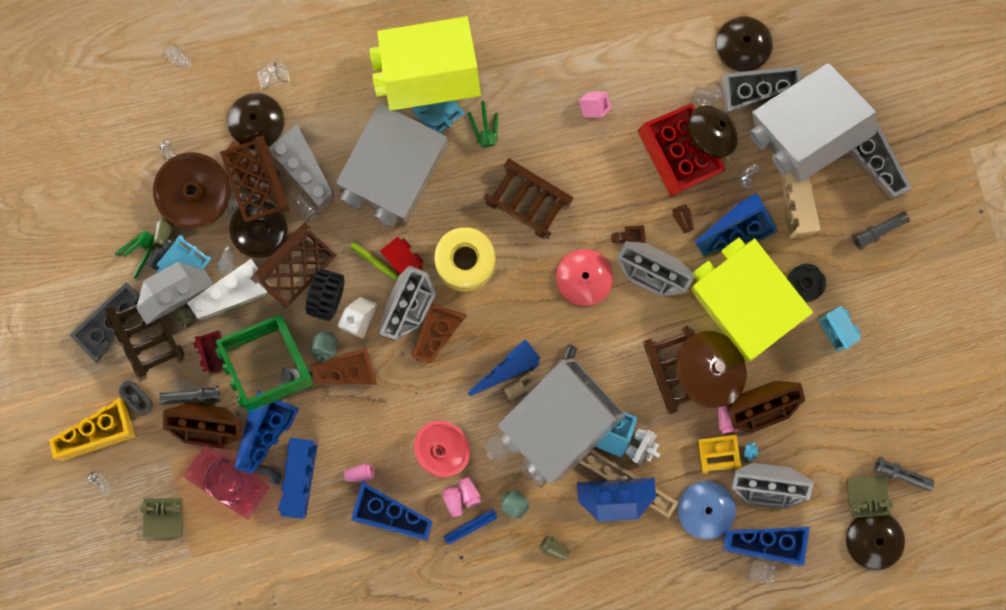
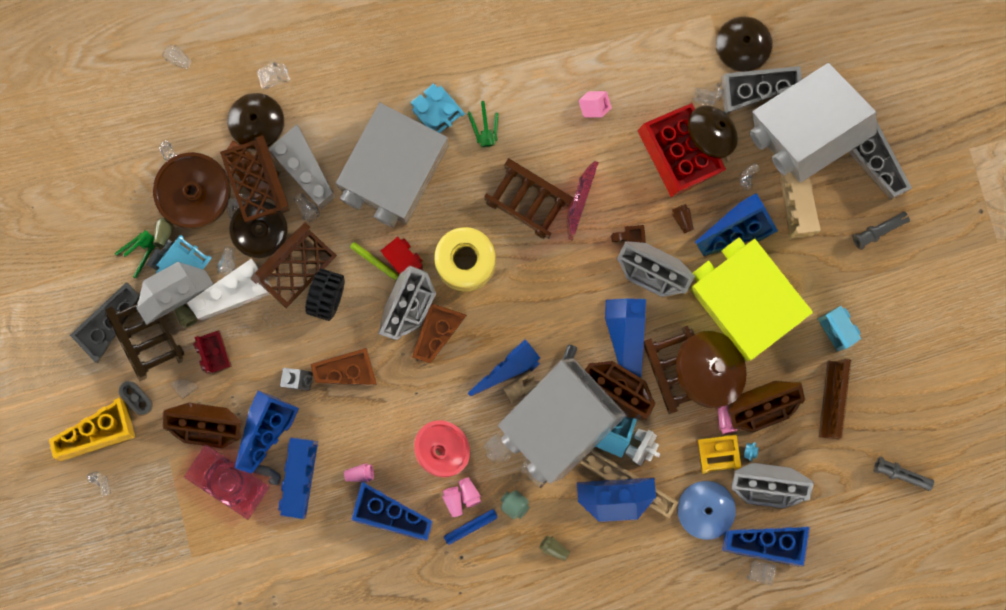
(162, 517): olive hinge -> none
(200, 395): dark grey pin -> none
(250, 334): green window -> none
(324, 346): sand green head -> none
(358, 317): white slope -> none
(425, 64): neon yellow brick -> none
(579, 290): coral dish -> none
(580, 198): none -> clear pink slope
(624, 388): none -> reddish brown wedge
(626, 329): none -> blue wedge
(814, 275): pearl dark grey plate -> none
(834, 399): none -> reddish brown fence
(862, 543): dark brown dish -> none
(868, 497): olive hinge -> none

